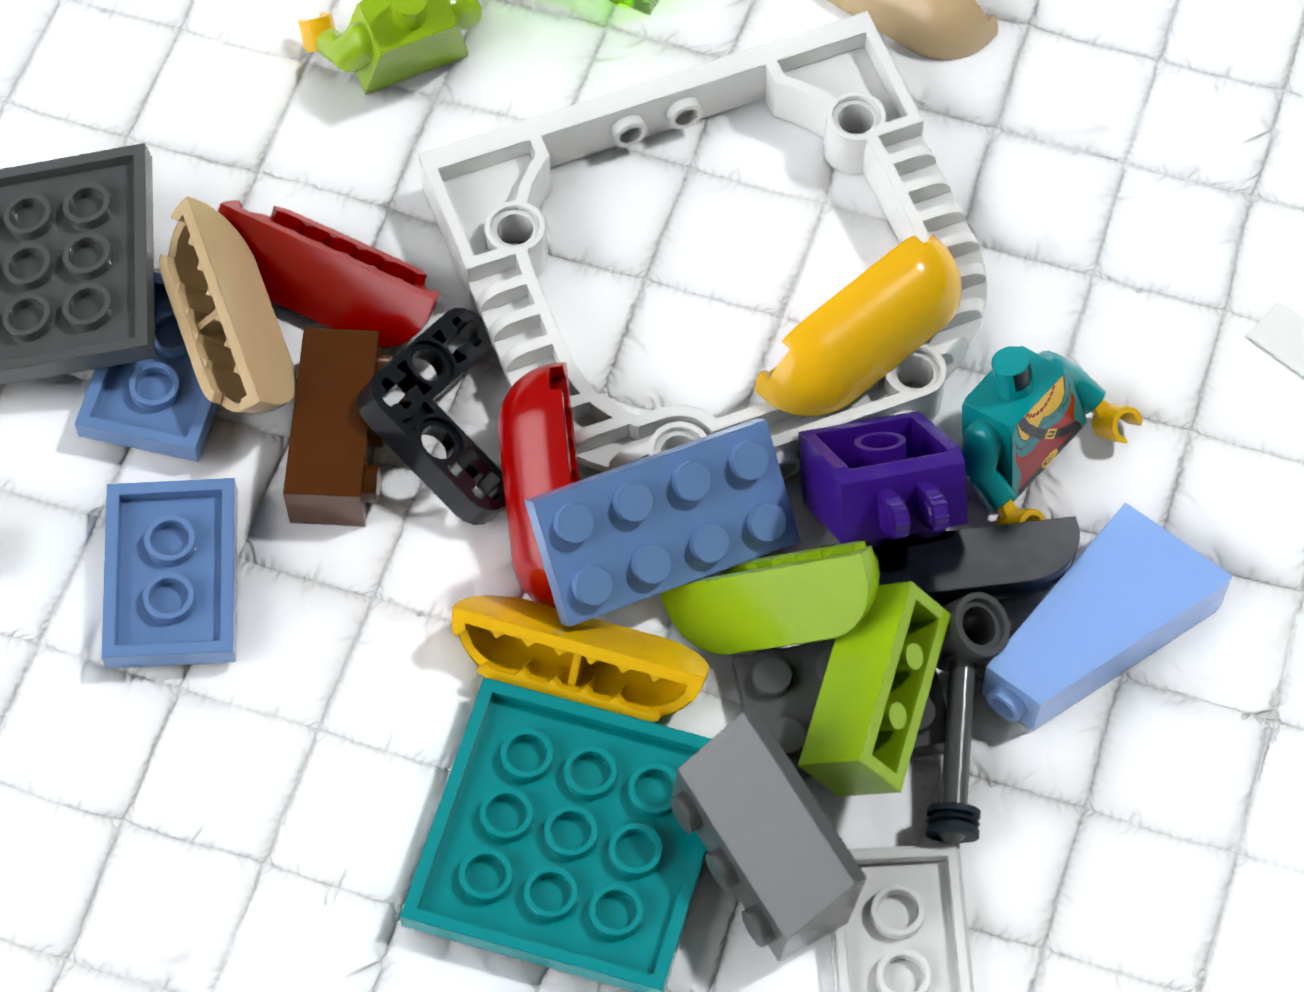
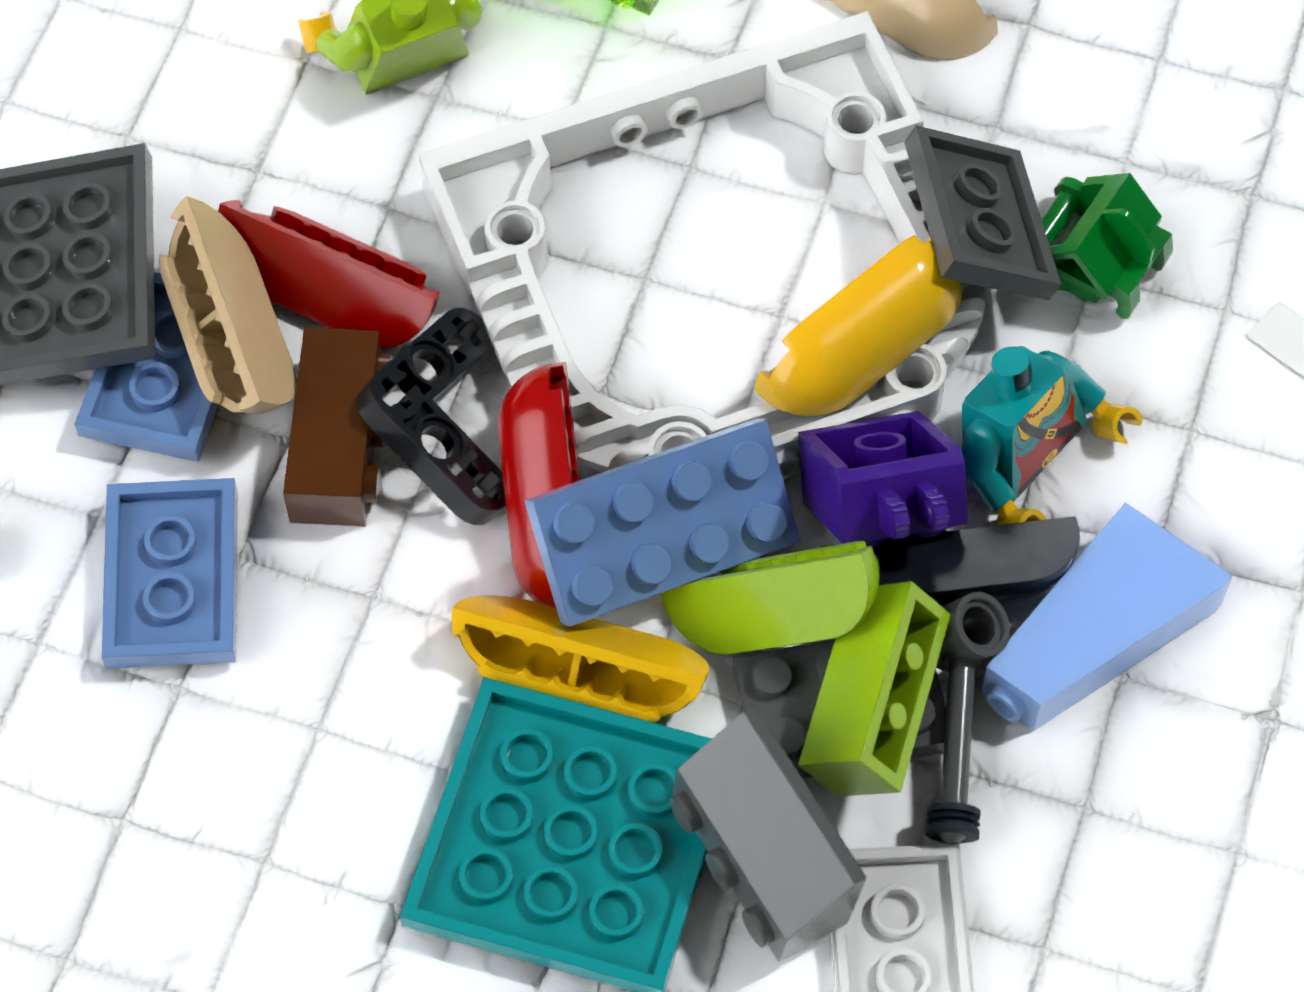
(981, 213): none -> dark grey plate
(1111, 241): none -> green piece

